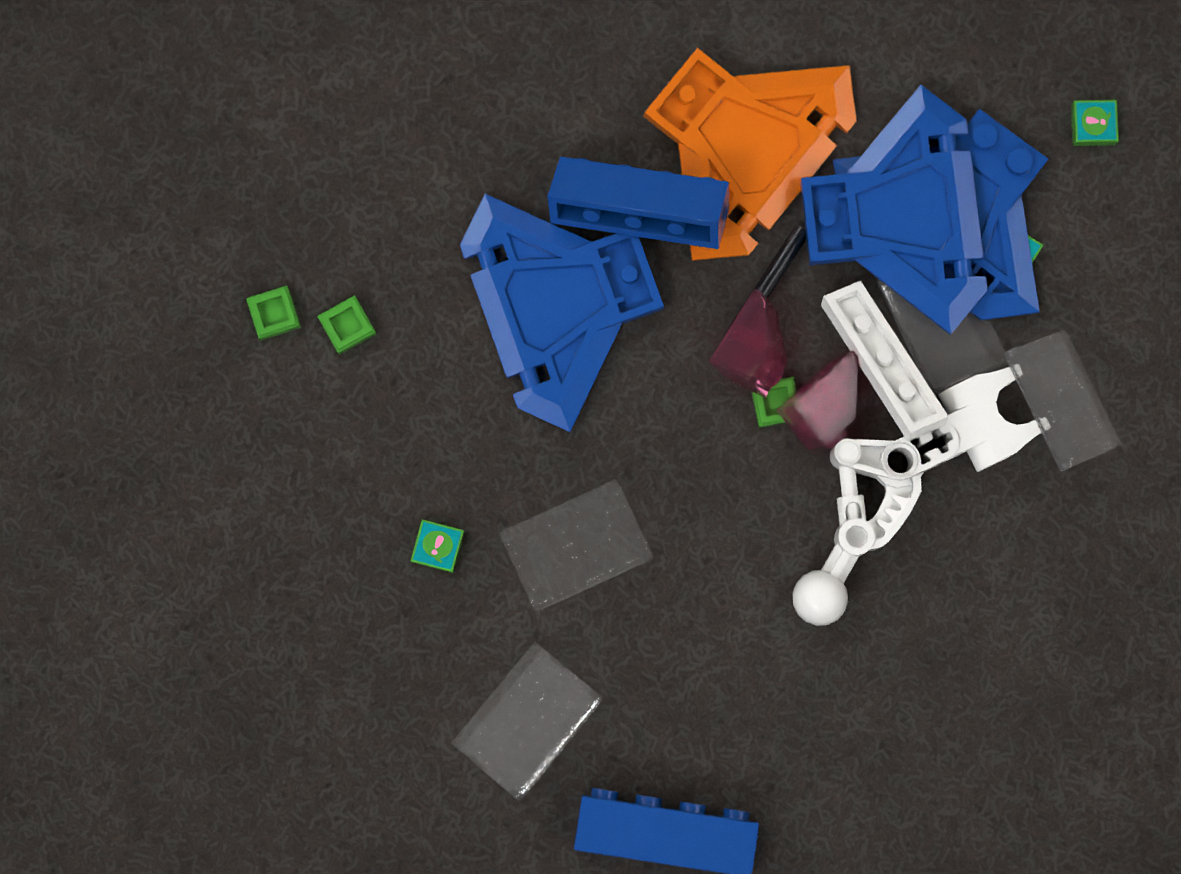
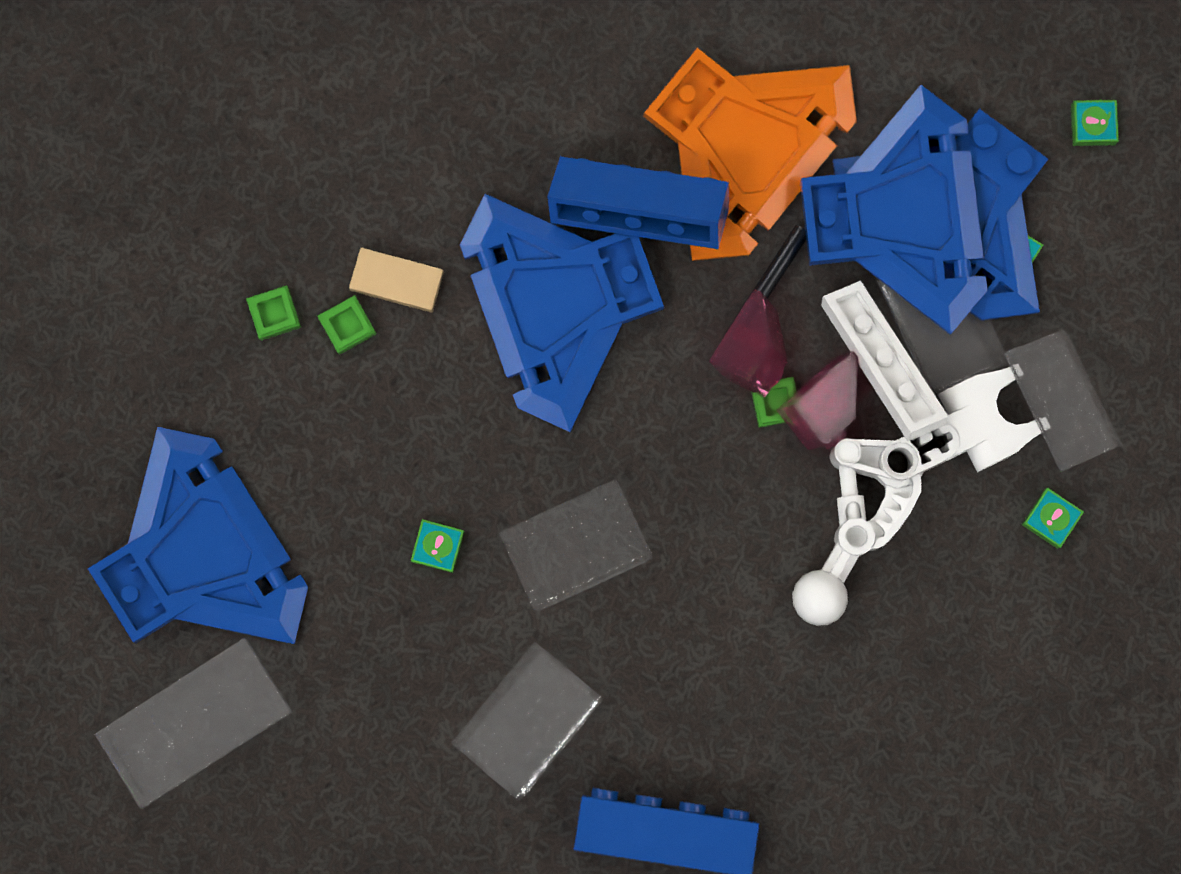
(193, 723): none -> clear plate
(199, 551): none -> blue plate
(396, 280): none -> tan tile
(1052, 518): none -> tile

